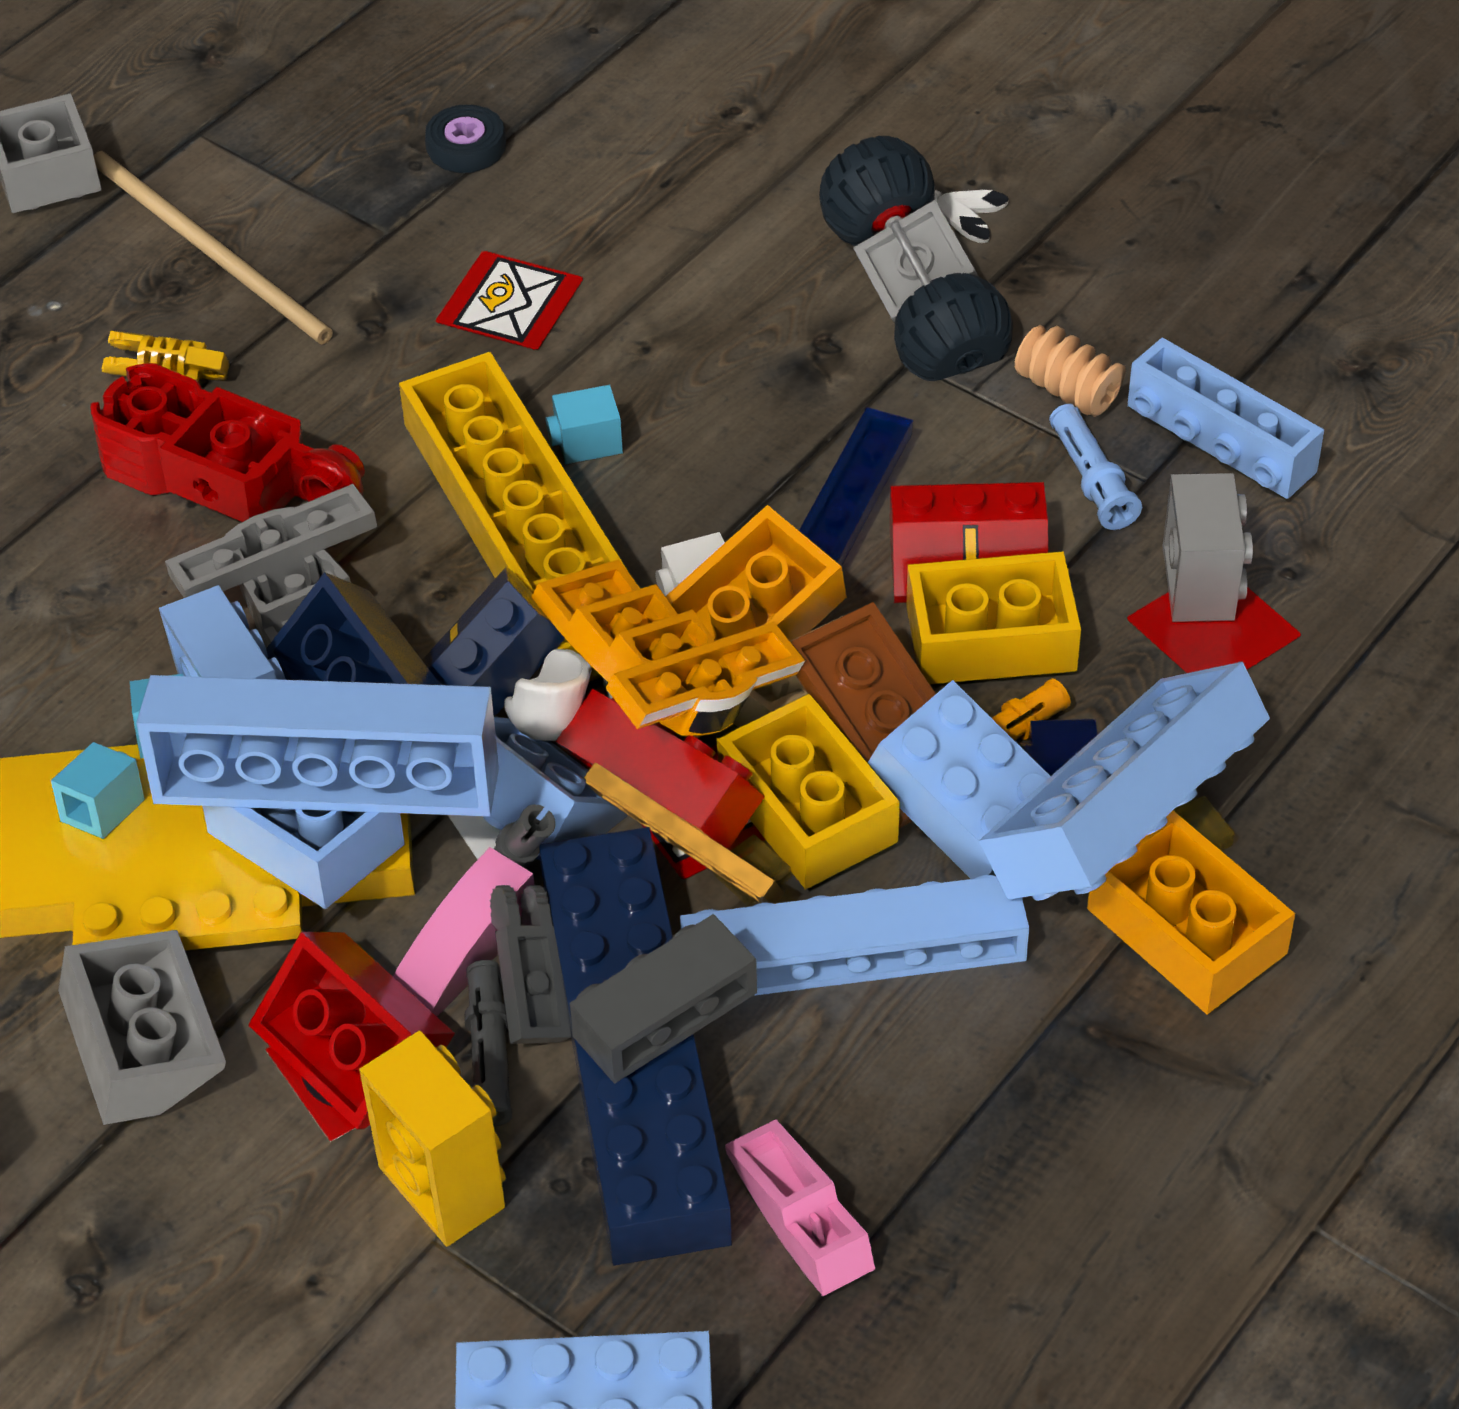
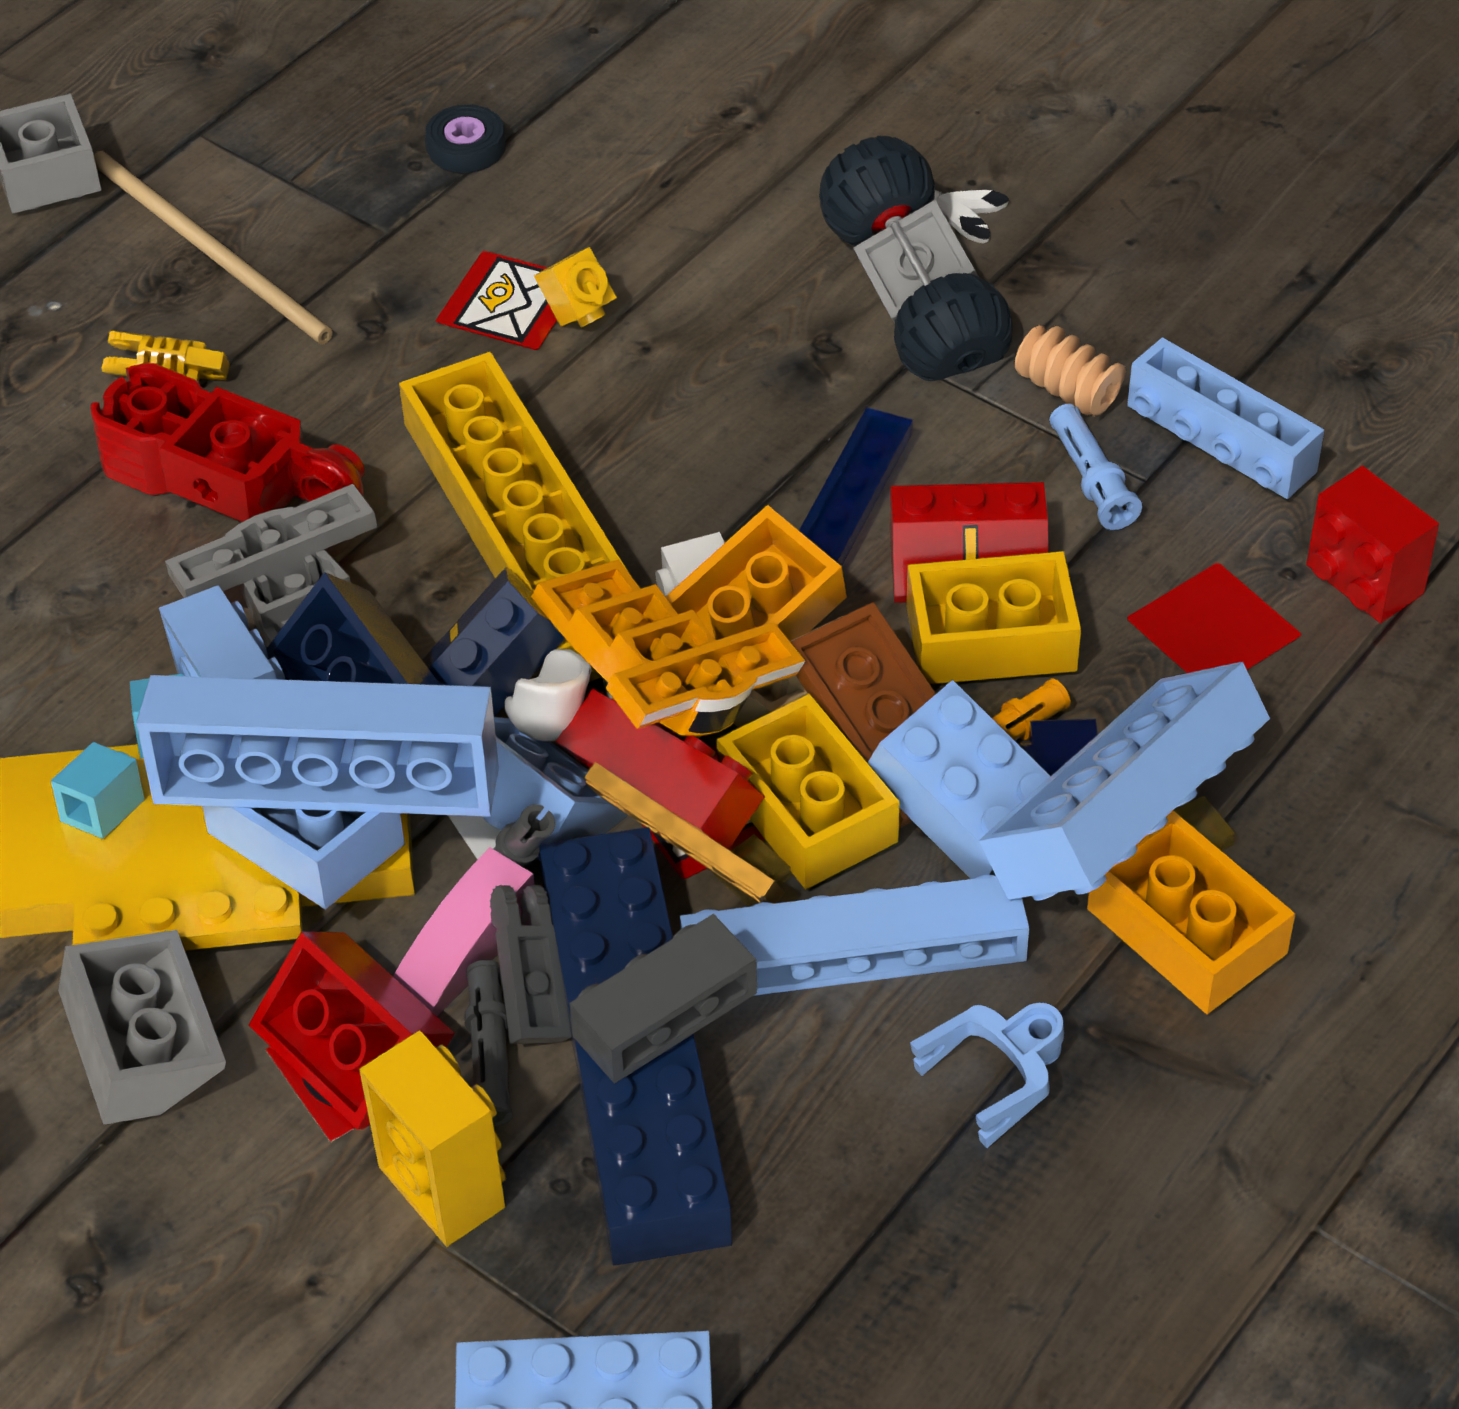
(576, 288): none -> yellow brick
(585, 424): medium azure brick -> none
(801, 1207): bright pink slope -> none
(1019, 1039): none -> light blue piece
(1205, 547): light grey brick -> none
(1371, 544): none -> red brick

